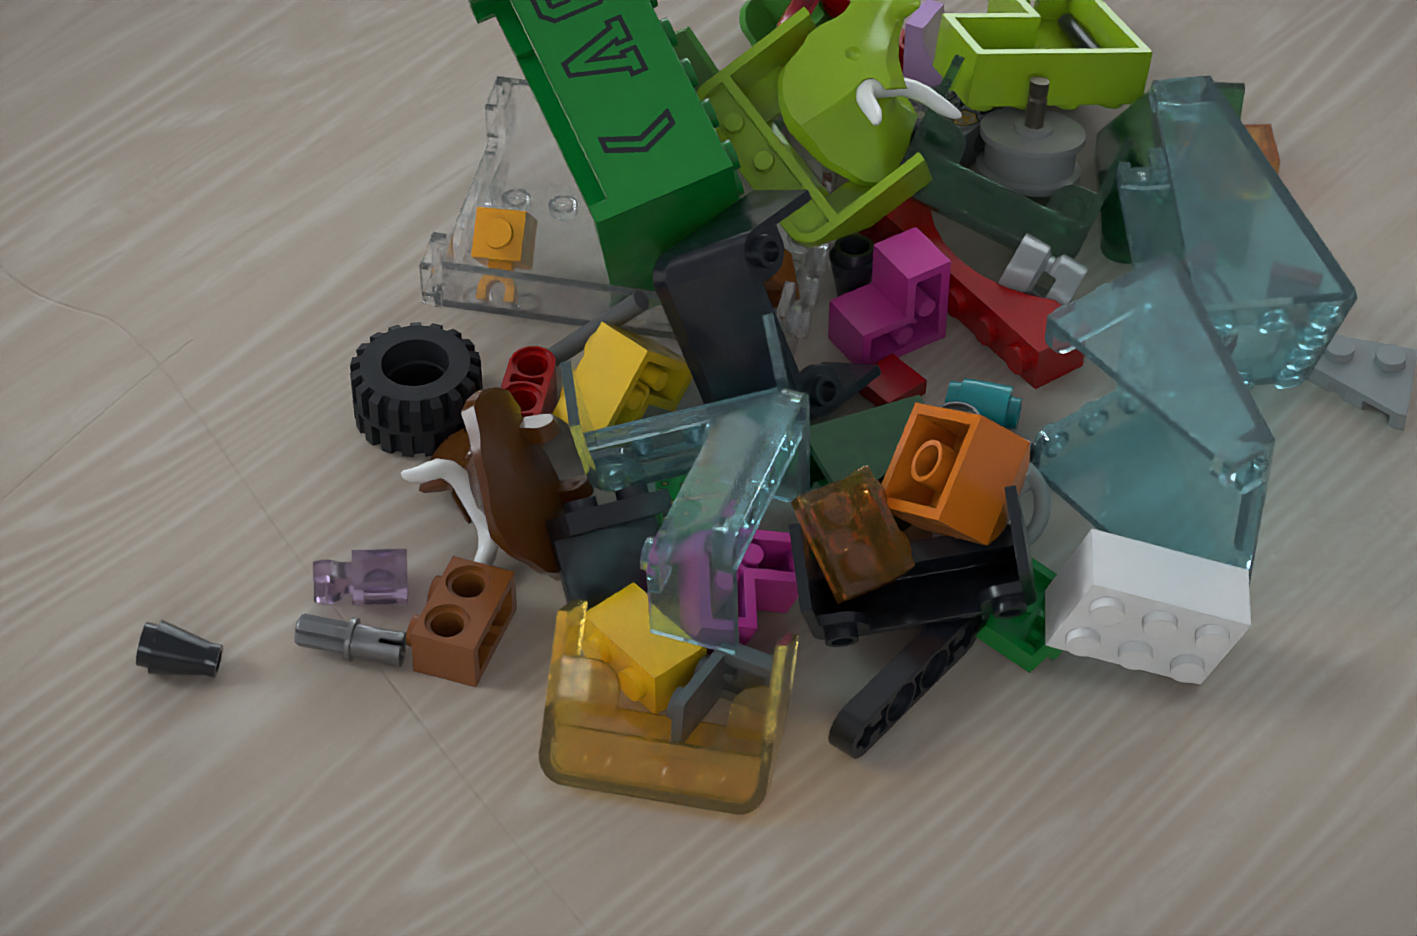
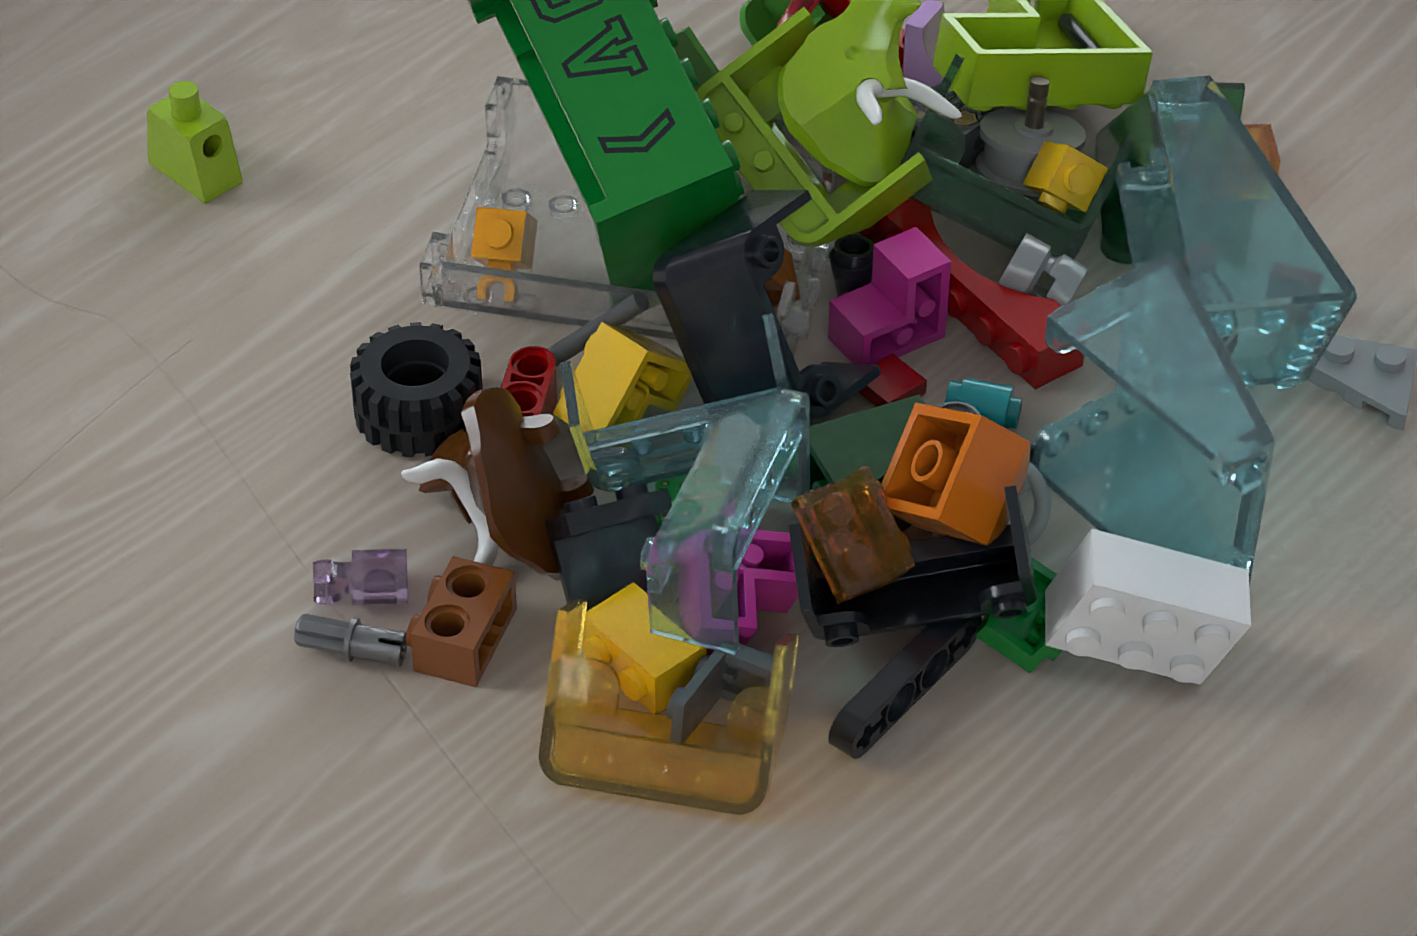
(175, 651): black cone -> none
(192, 143): none -> lime torso
(1064, 177): none -> yellow brick

